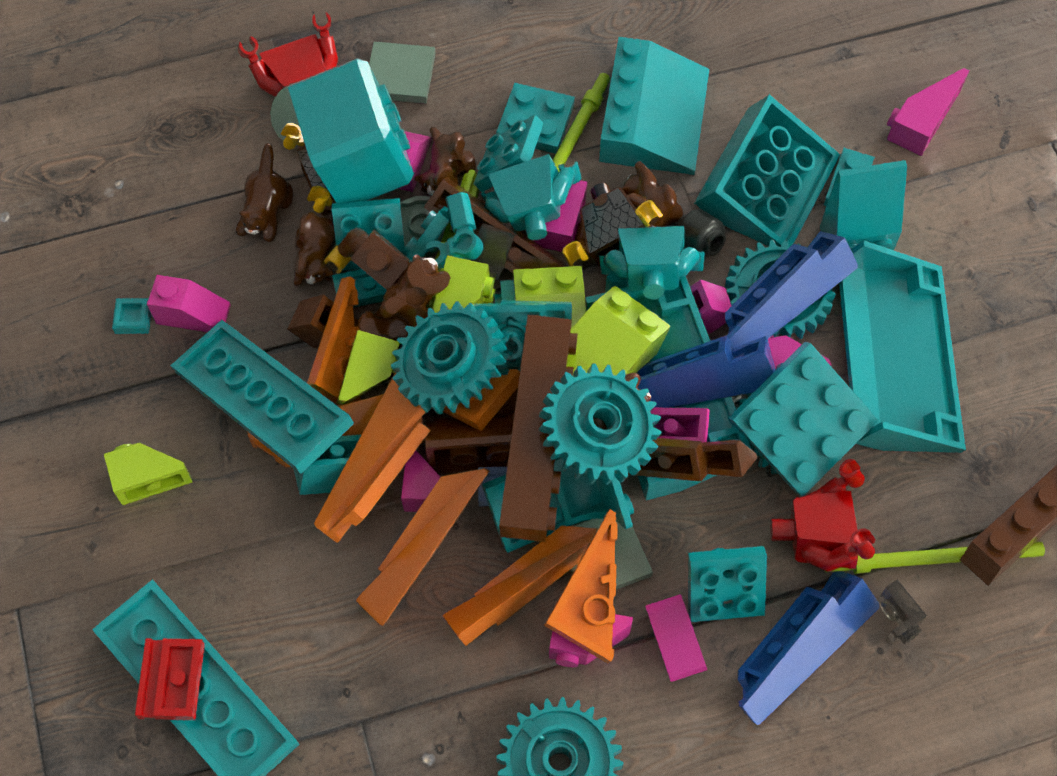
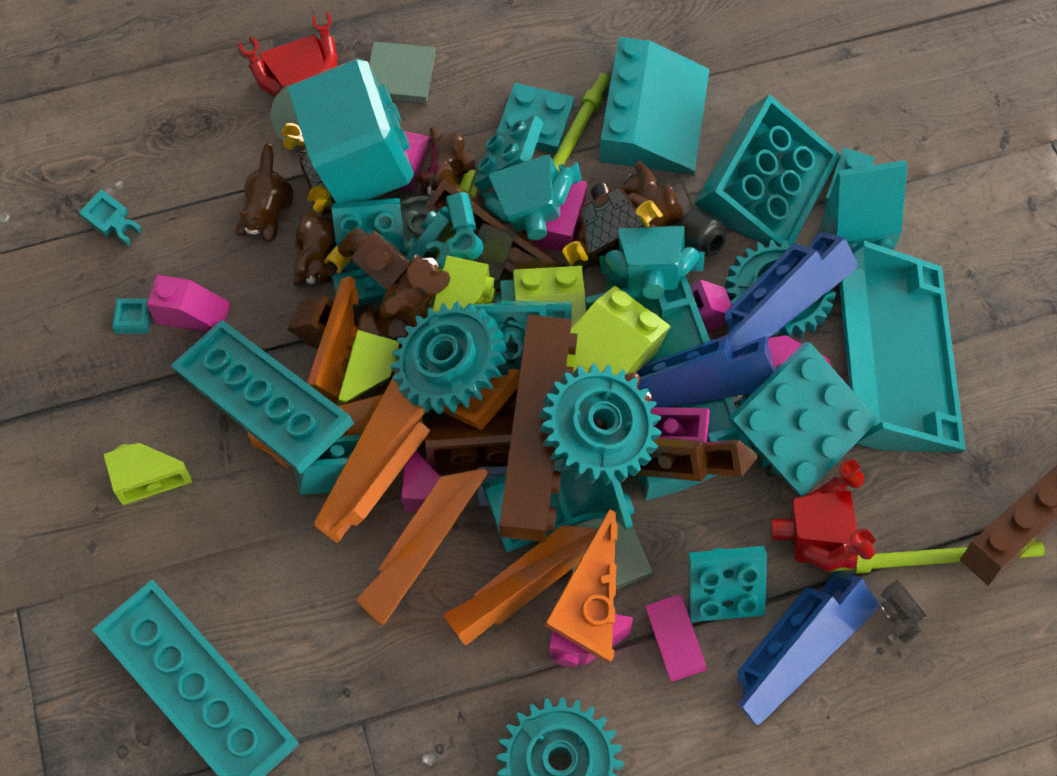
(107, 216): none -> teal plate
(170, 679): red plate -> none
(924, 112): dark pink slope -> none

